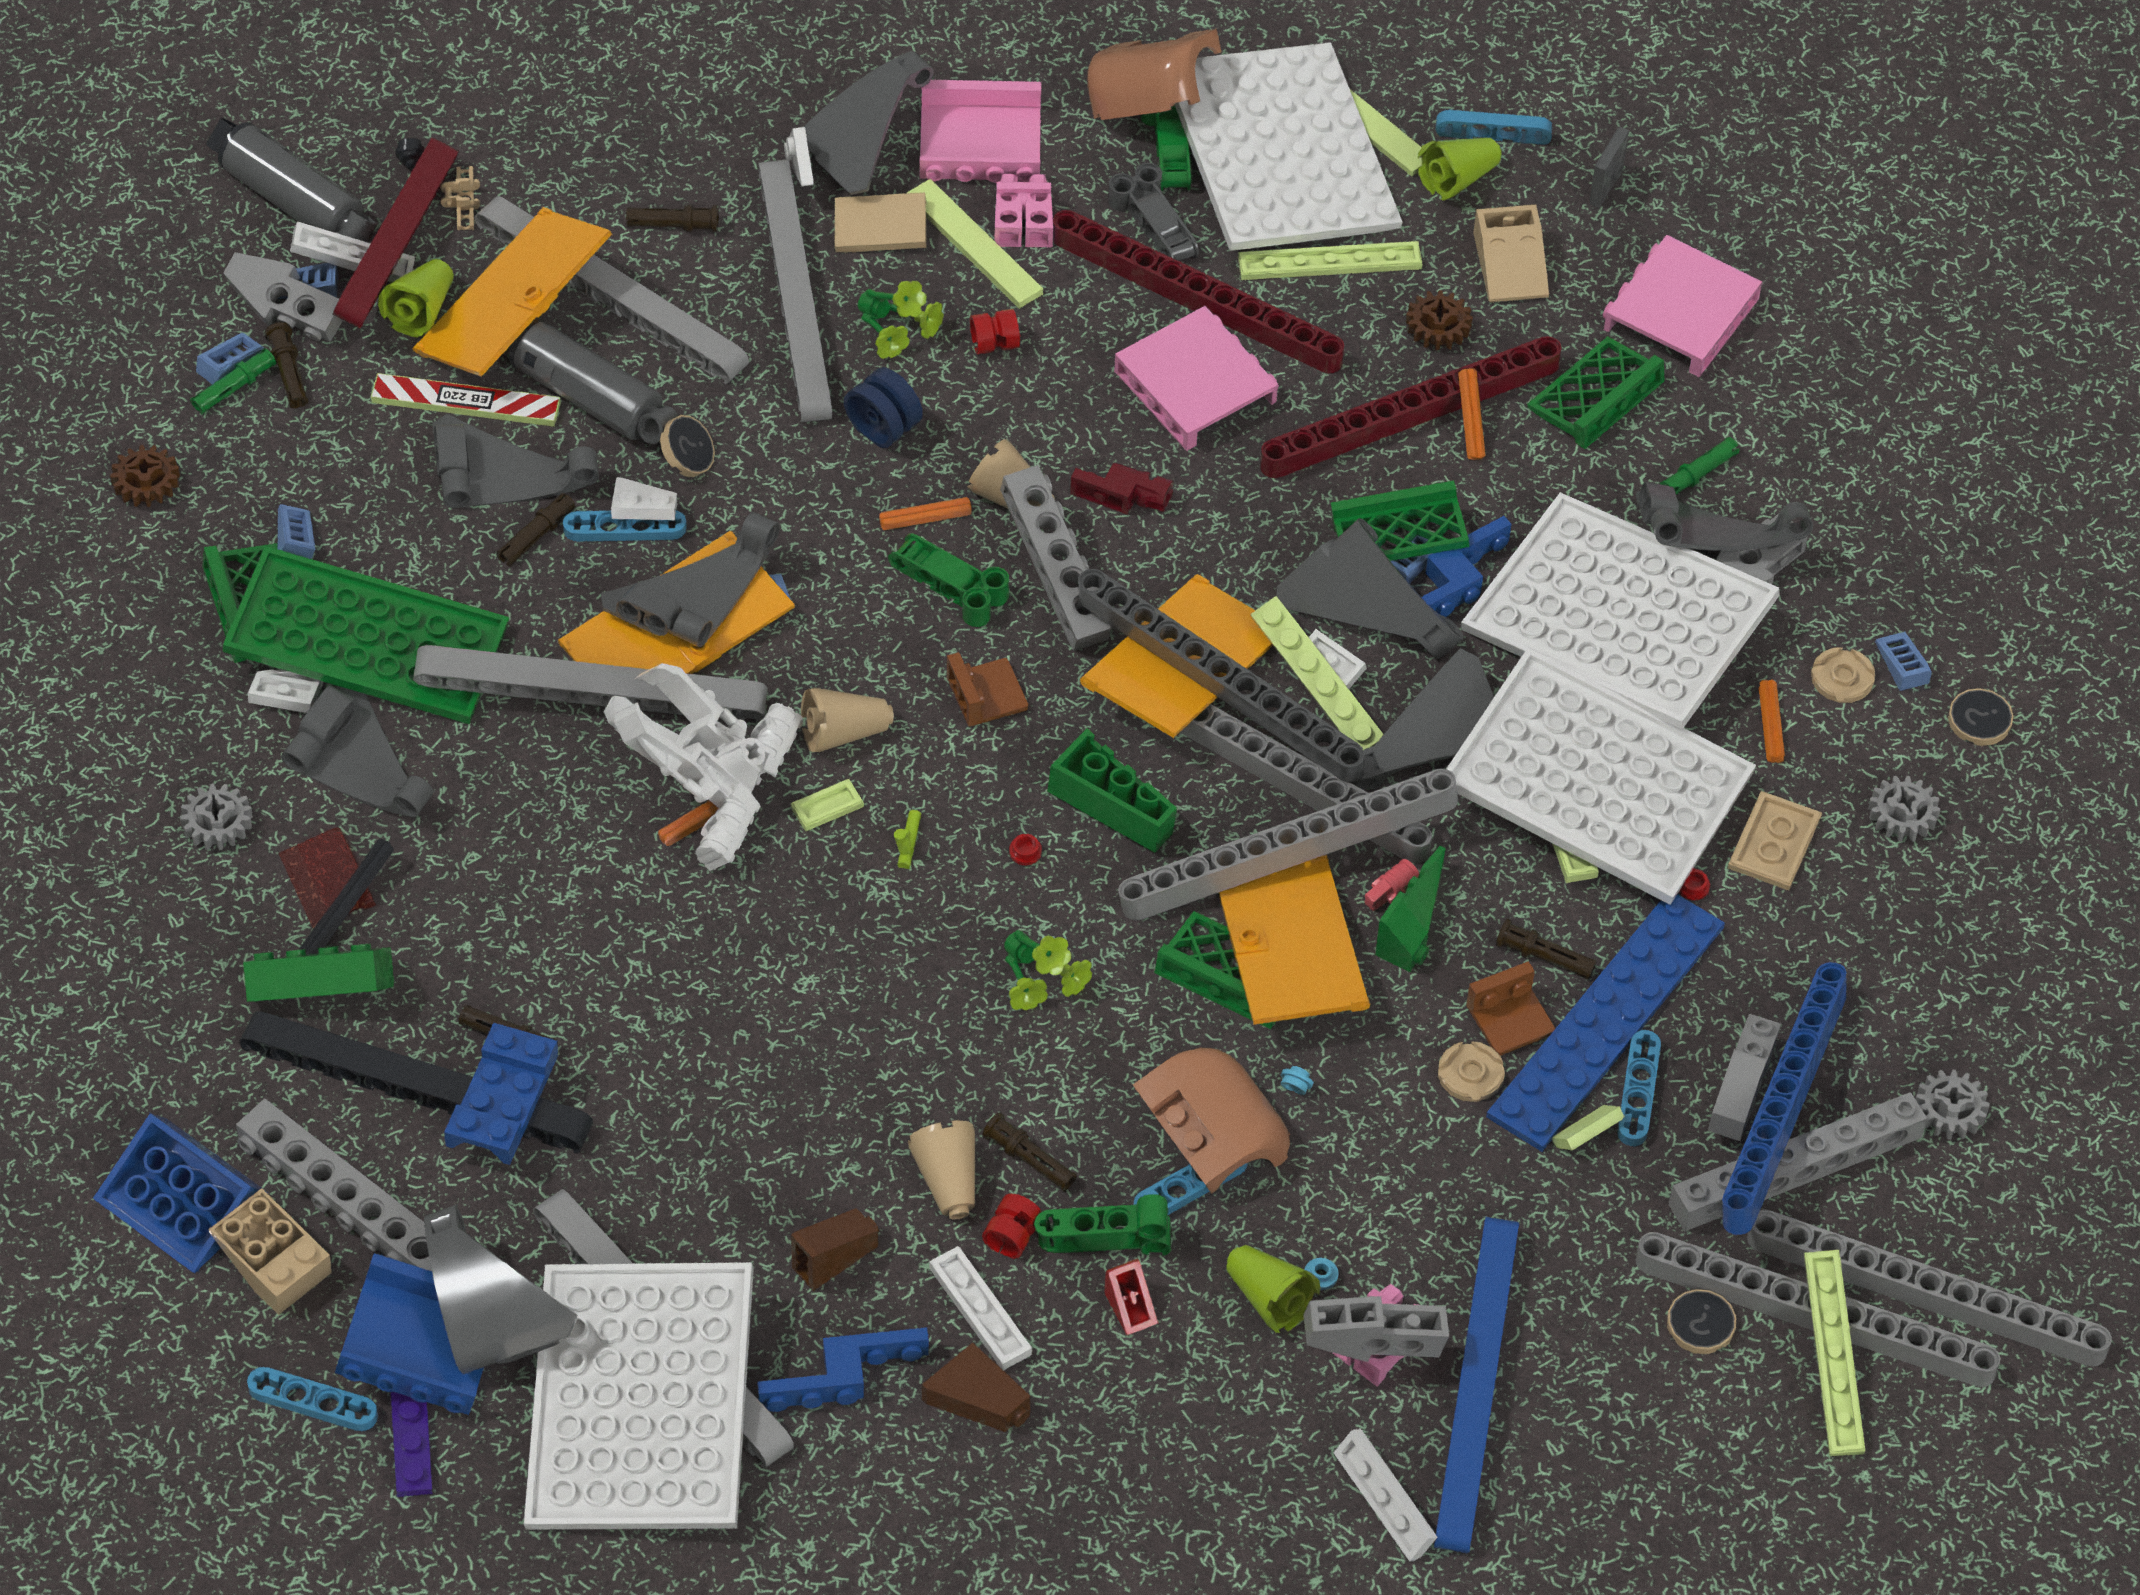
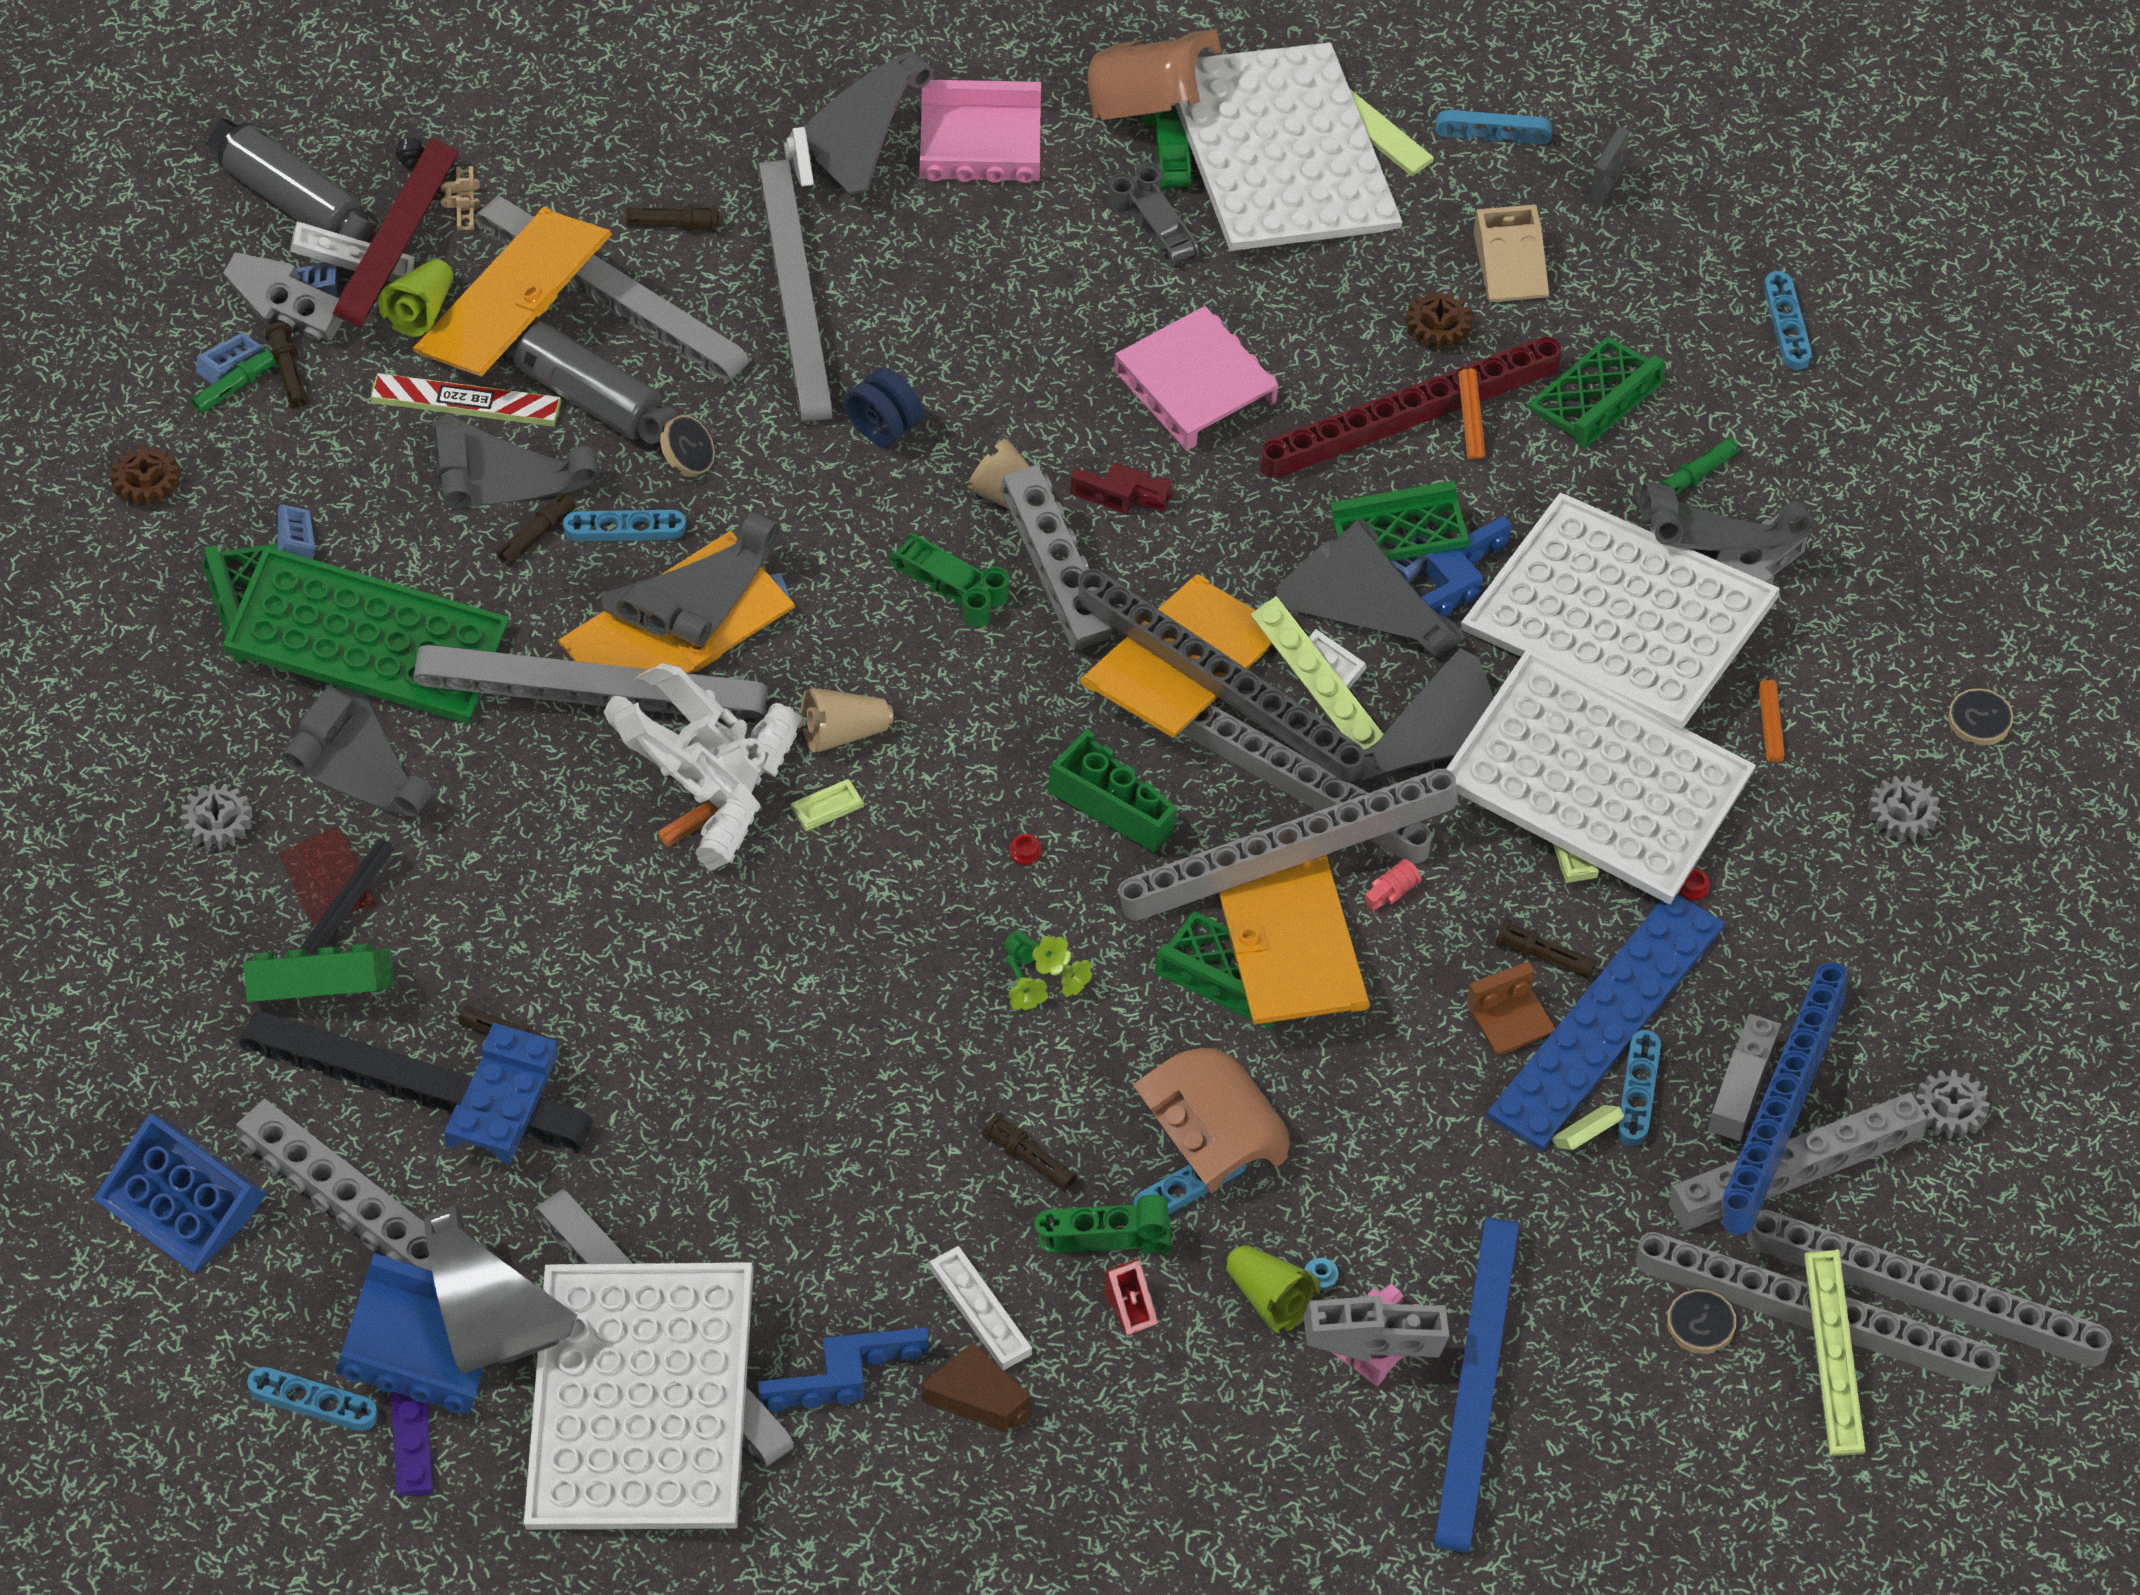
(271, 1251): tan slope -> none
(284, 690): white wing -> none
(642, 501): white wing -> none
(832, 1246): reddish brown slope -> none
(880, 222): tan tile -> none
(906, 303): lime plant -> none
(906, 839): lime hose -> none
(925, 513): orange axle -> none
(947, 1165): tan cone -> none
(978, 246): yellowish green tile -> none
(985, 690): dark orange bracket -> none
(995, 331): red wheel -> none
(1012, 1225): red wheel -> none
(1023, 201): bright pink hips -> none
(1196, 289): dark red beam -> none
(1296, 1080): medium azure plate -> none
(1329, 260): yellowish green tile -> none
(1385, 1495): white plate -> none
(1408, 919): green wedge -> none
(1456, 164): lime cone -> none
(1475, 1080): tan tile -> none
(1684, 301): bright pink panel -> none
(1774, 840): tan tile -> none
(1787, 321): none -> dark azure beam
(1840, 684): tan tile -> none
(1904, 679): medium blue slope -> none

